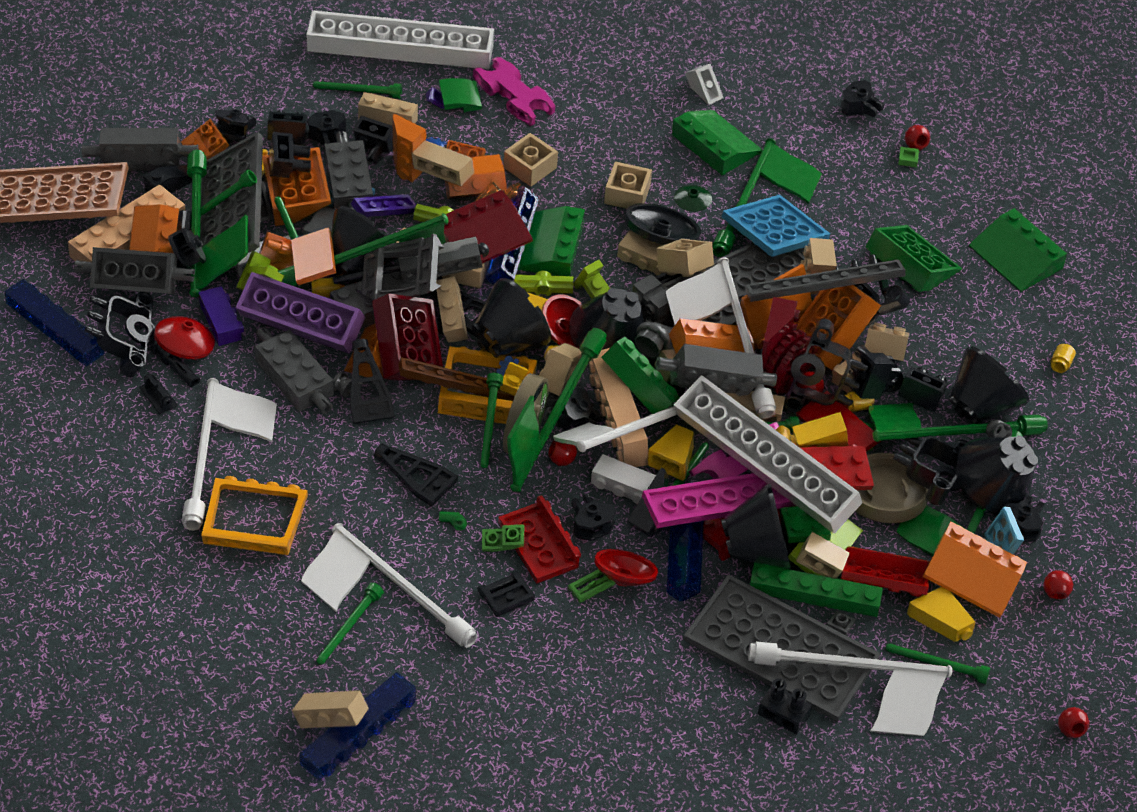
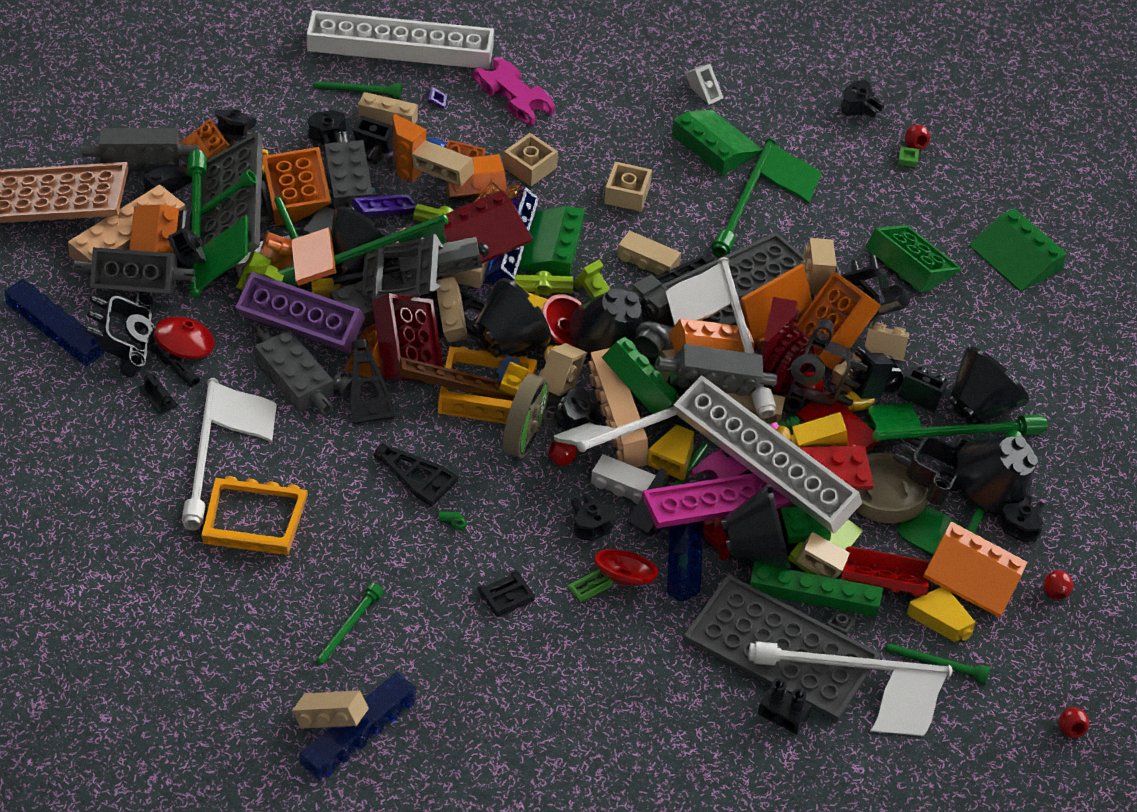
(220, 315): dark purple brick -> none
(281, 156): black brick -> none
(288, 123): black brick -> none
(343, 565): white flag -> none
(460, 93): green slope -> none
(494, 383): green piece -> none
(503, 539): bright green slope -> none
(524, 440): green flag -> none
(546, 544): red bracket -> none
(660, 223): black dish -> none
(685, 257): tan brick -> none
(693, 198): dark green dish -> none
(774, 225): dark azure plate -> none
(824, 280): dark grey tile -> none
(994, 425): dark grey wheel -> none
(1005, 531): medium azure piece -> none
(1062, 358): yellow brick -> none

